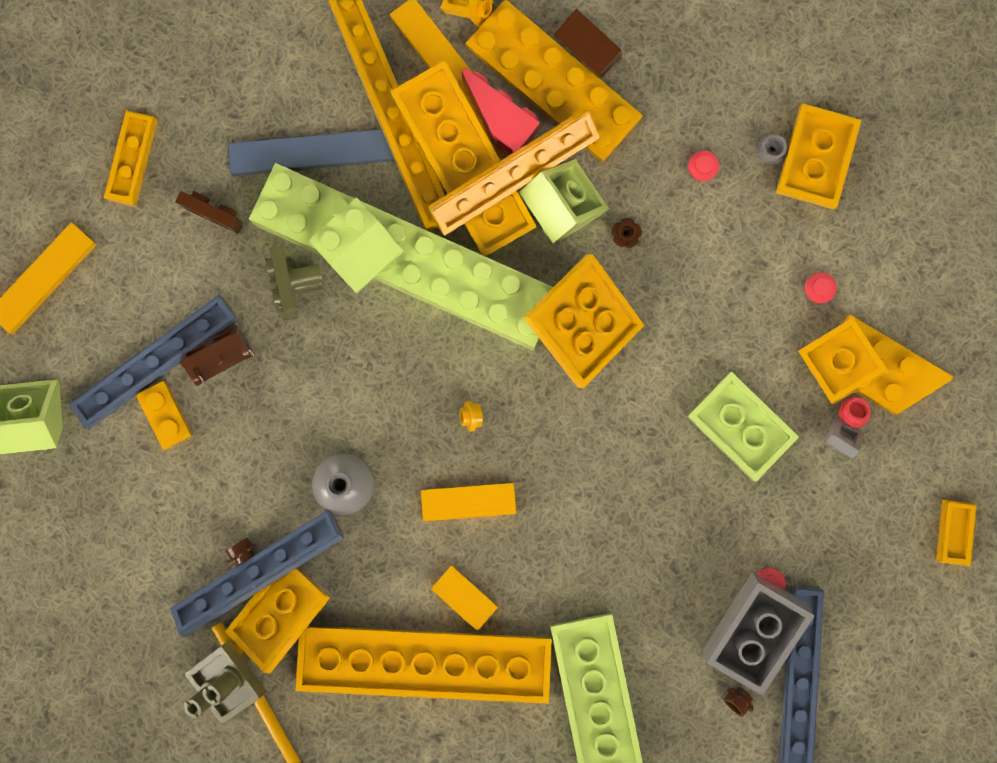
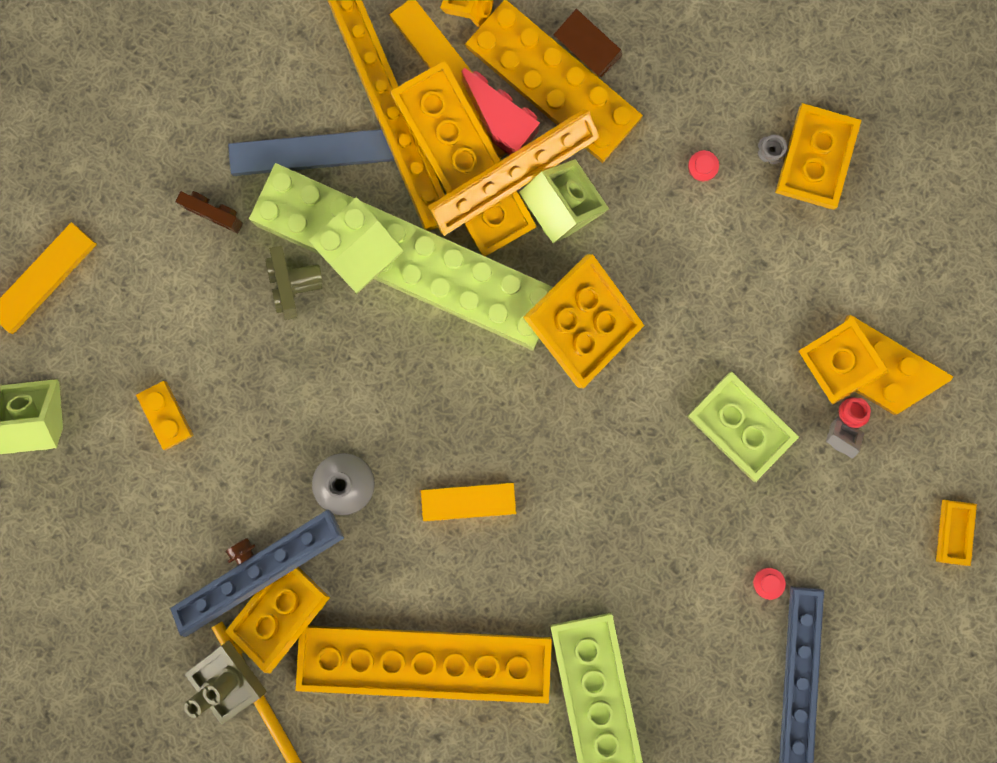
(130, 158): yellow tile -> none
(152, 362): sand blue tile -> none
(216, 355): reddish brown hinge -> none
(464, 597): yellow tile -> none
(471, 416): yellow plate -> none
(618, 233): reddish brown plate -> none
(739, 701): reddish brown plate -> none
(757, 633): light grey brick -> none
(820, 288): coral plate -> none

